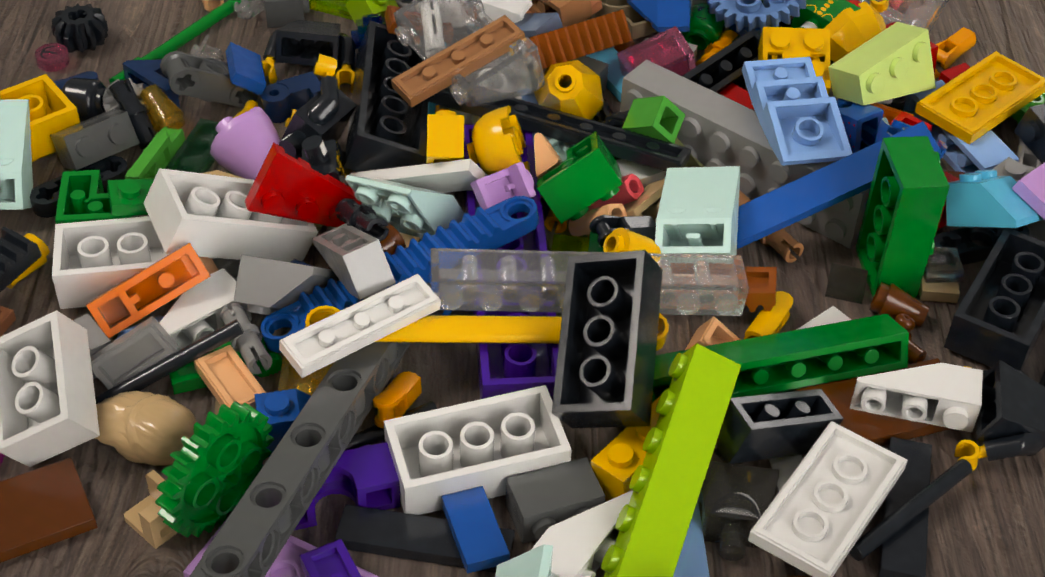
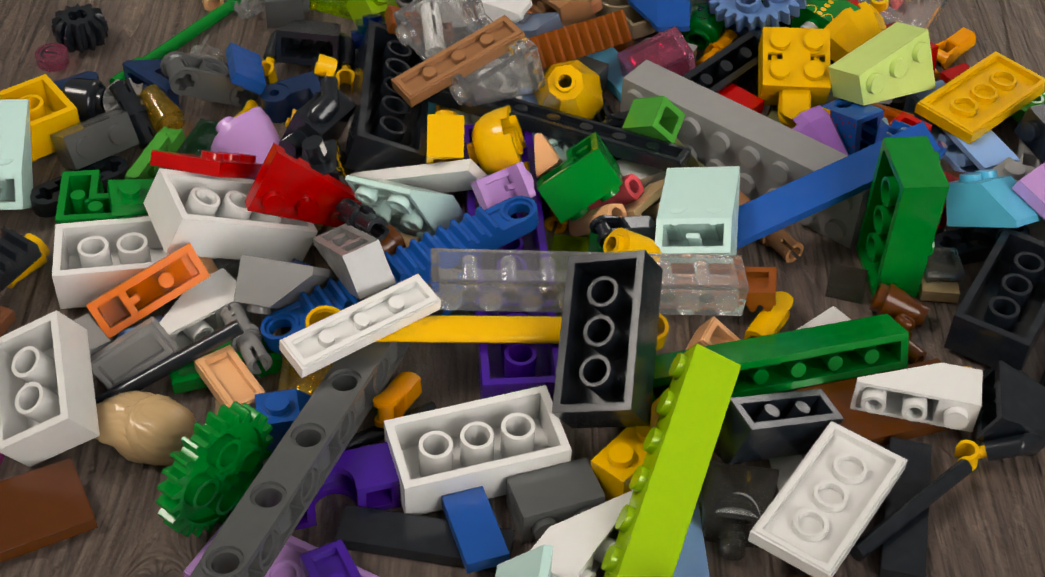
(144, 515): tan panel -> none
(209, 163): none -> red wing
(796, 111): light blue slope -> none

